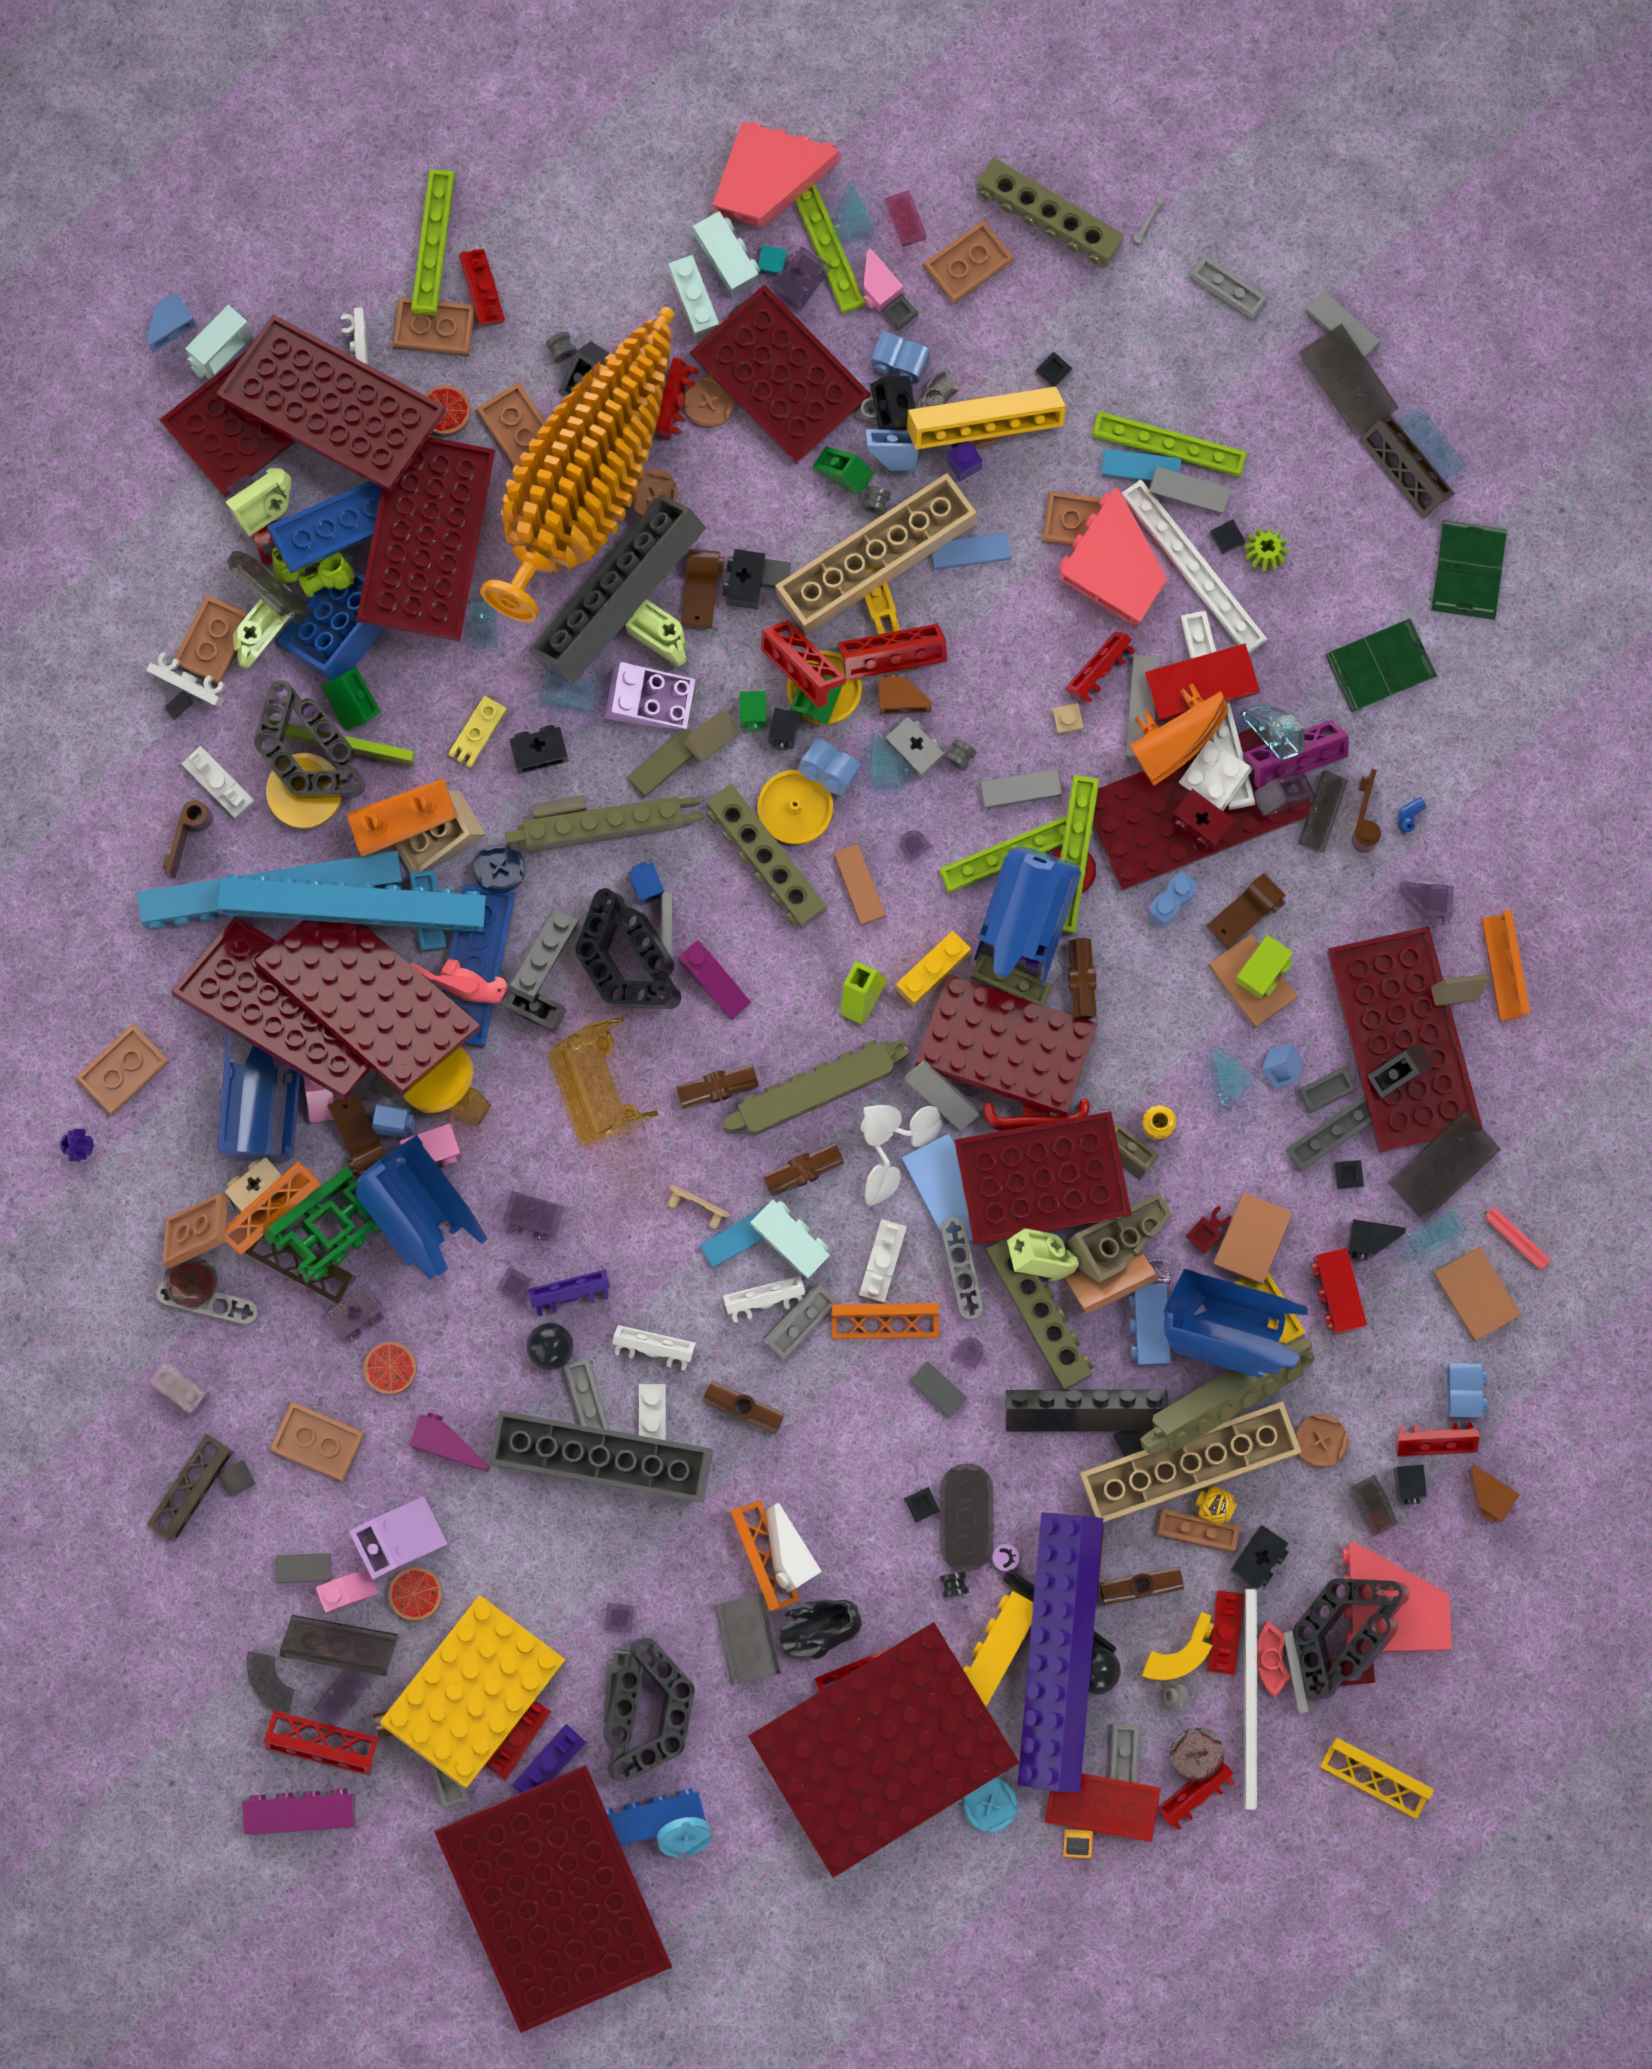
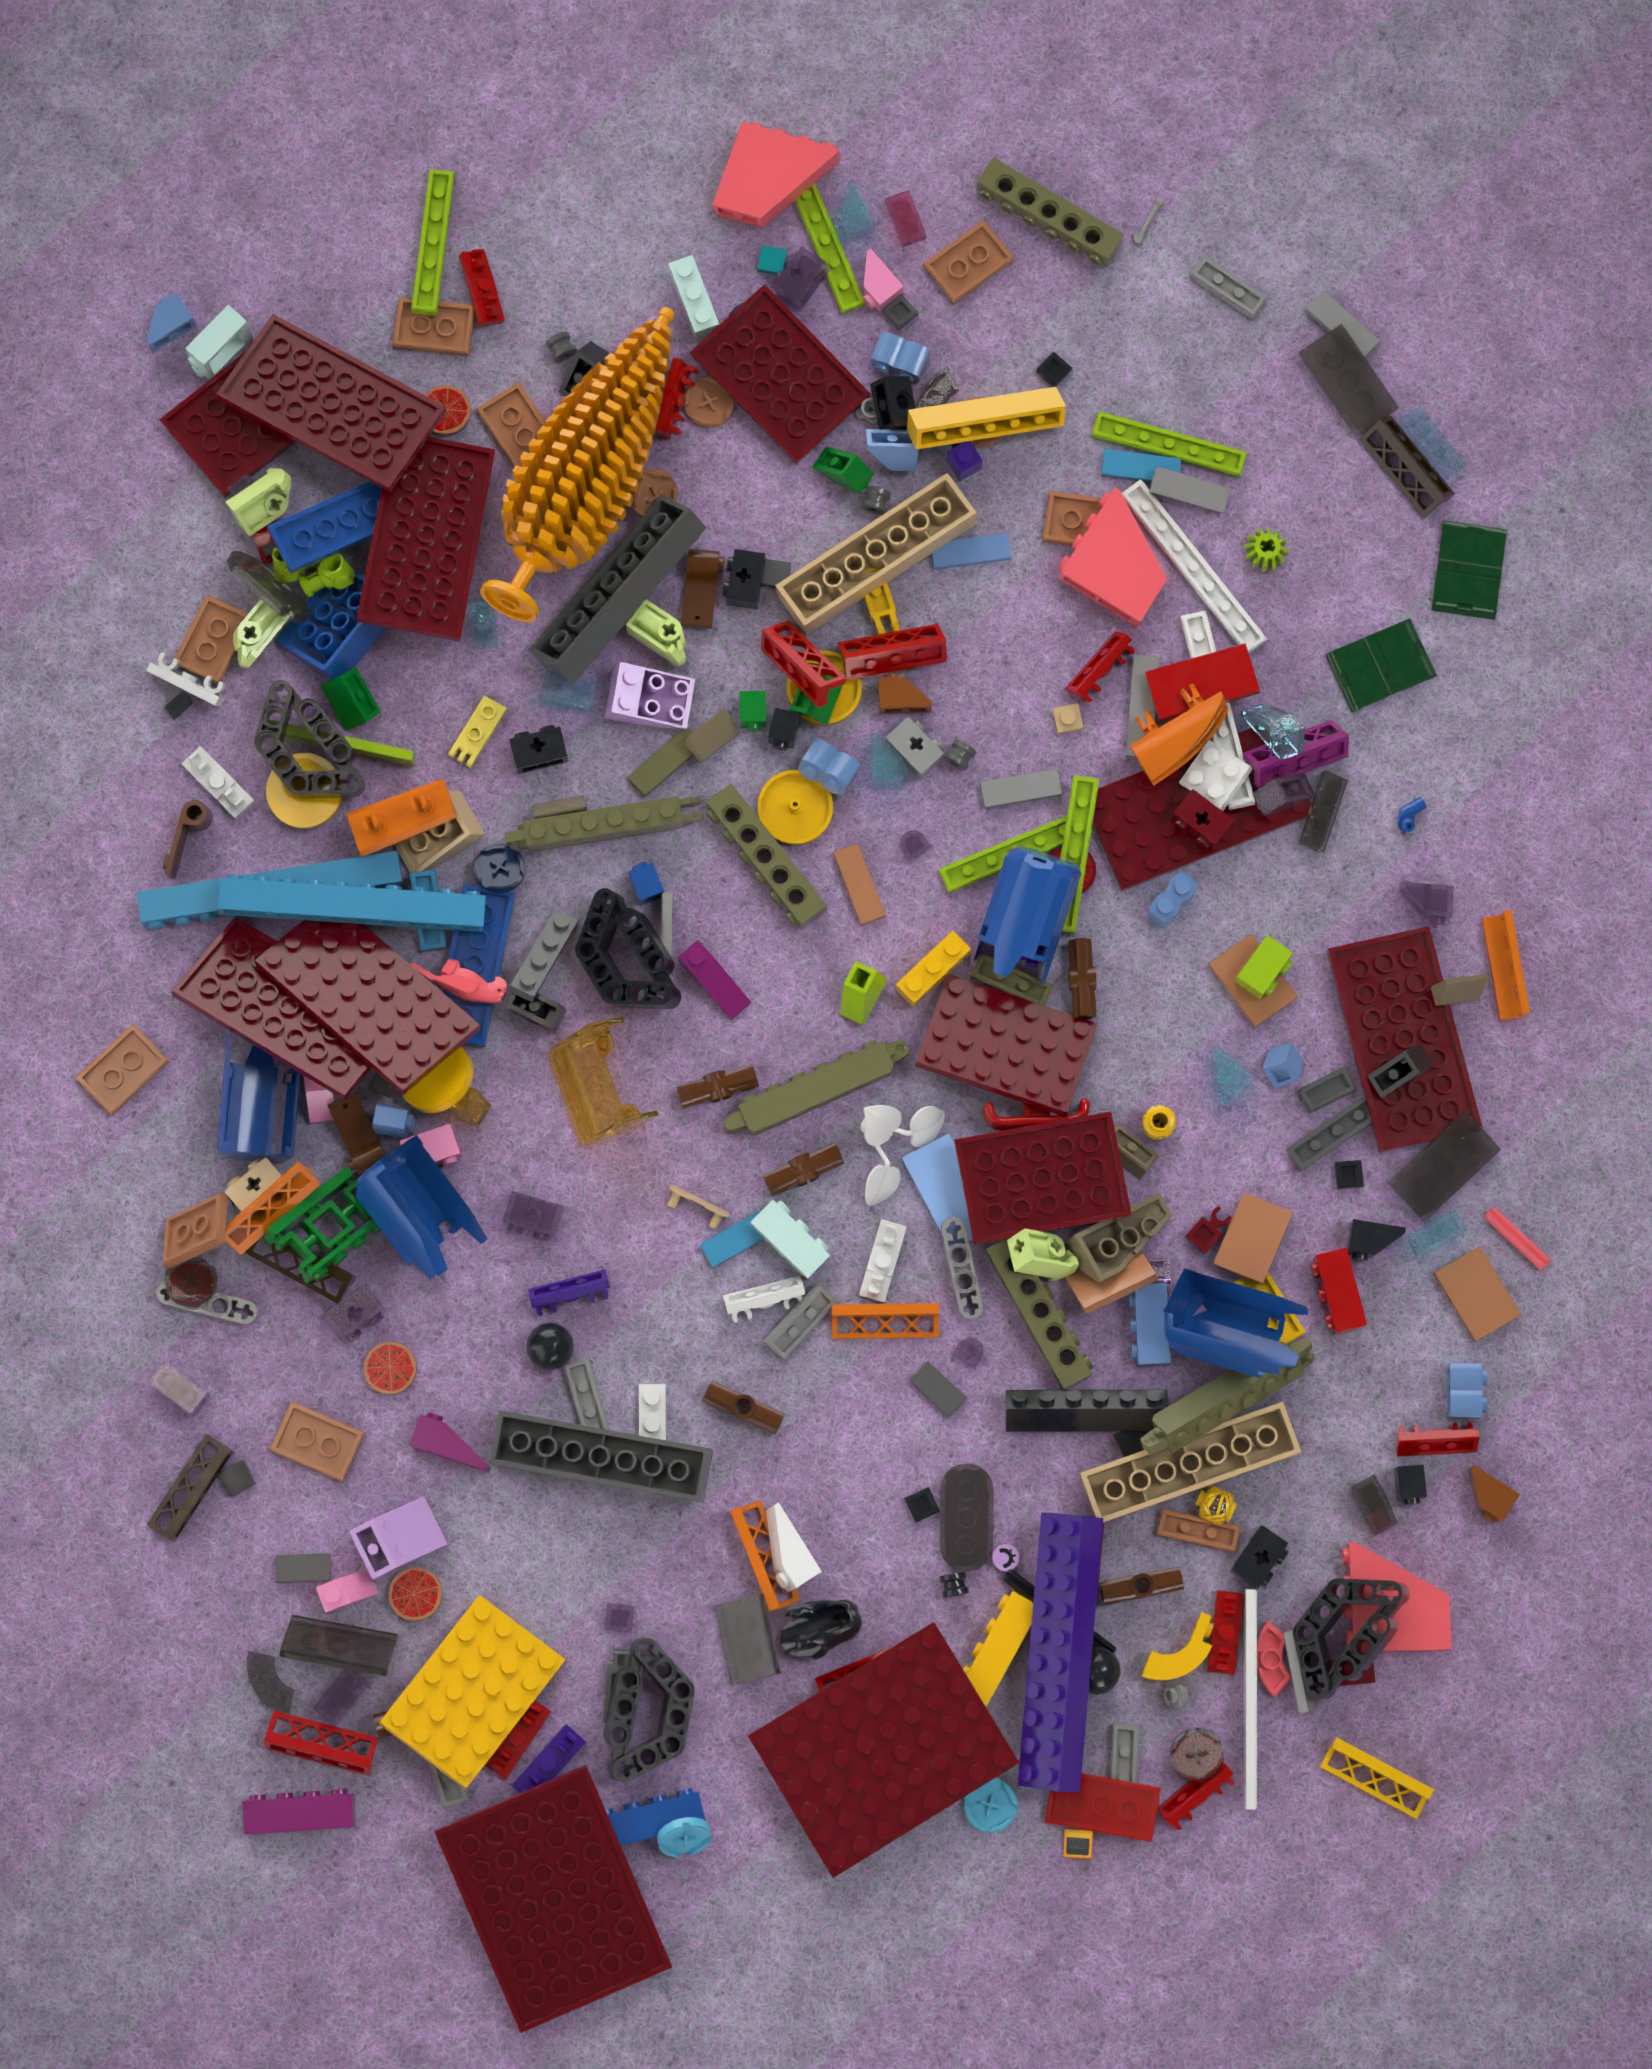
(77, 1145): dark purple gear -> none
(358, 328): white plate -> none
(514, 1284): clear purple tile -> none
(653, 1345): white plate -> none
(726, 253): light aqua brick -> none
(942, 1095): light grey tile -> none
(1227, 536): black tile -> none
(1247, 910): reddish brown door -> none
(1321, 1440): nougat tile -> none
(1365, 833): reddish brown door -> none

